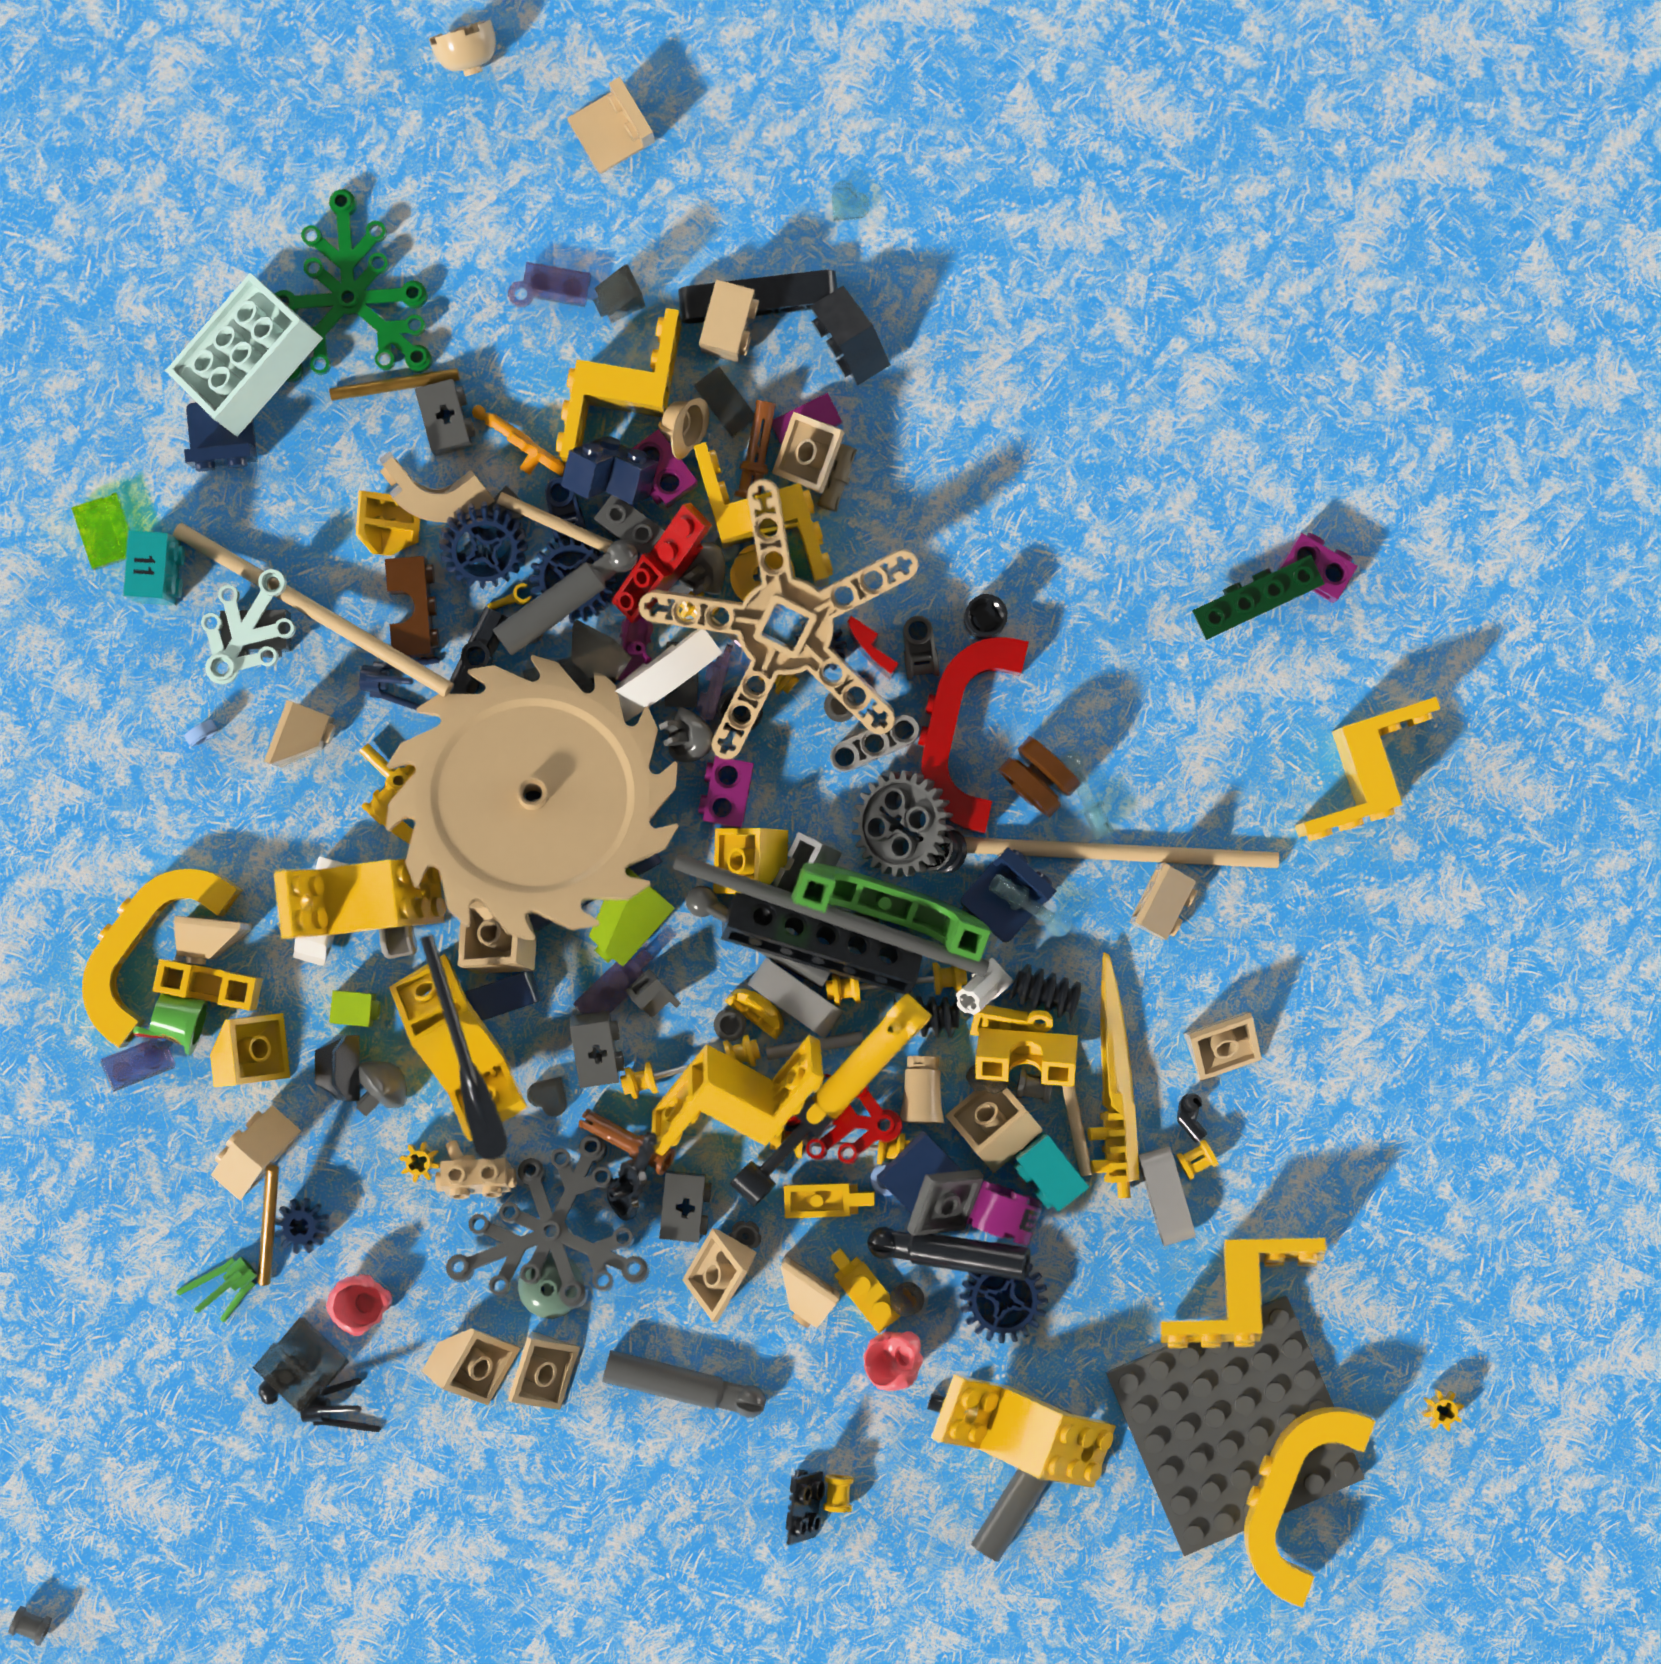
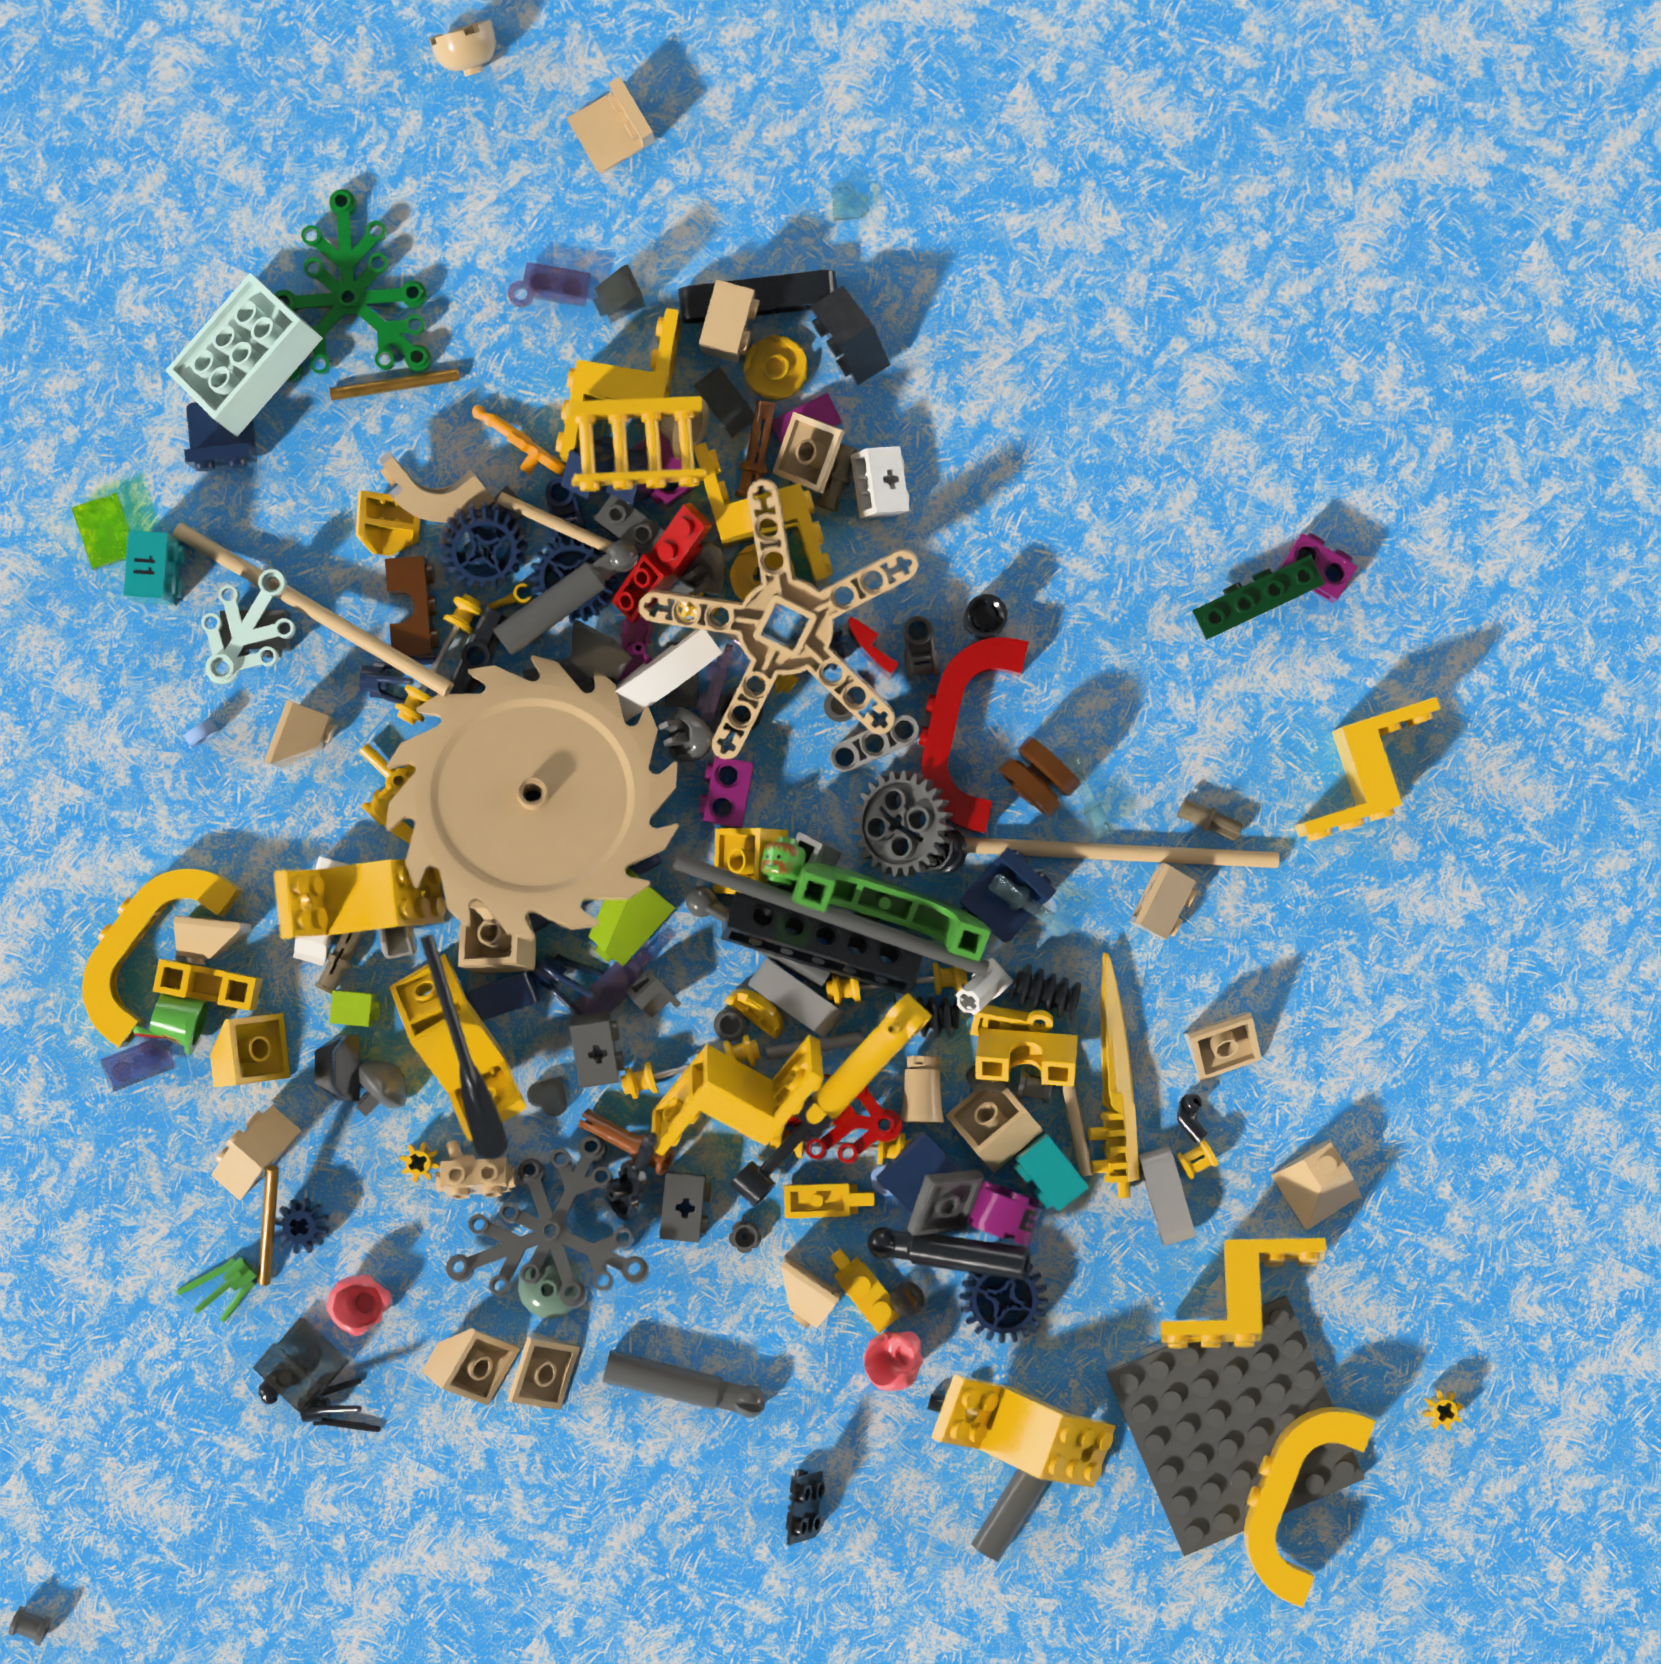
(339, 961): none -> dark tan pin
(432, 402): dark grey brick -> none
(466, 609): none -> yellow axle
(552, 971): none -> dark blue plant
(650, 412): none -> yellow fence
(718, 1272): tan slope -> none
(775, 367): none -> yellow tile
(782, 861): none -> bright green head
(838, 1493): yellow bush -> none
(880, 482): none -> white brick
(1209, 819): none -> dark tan axle
(1316, 1184): none -> tan slope

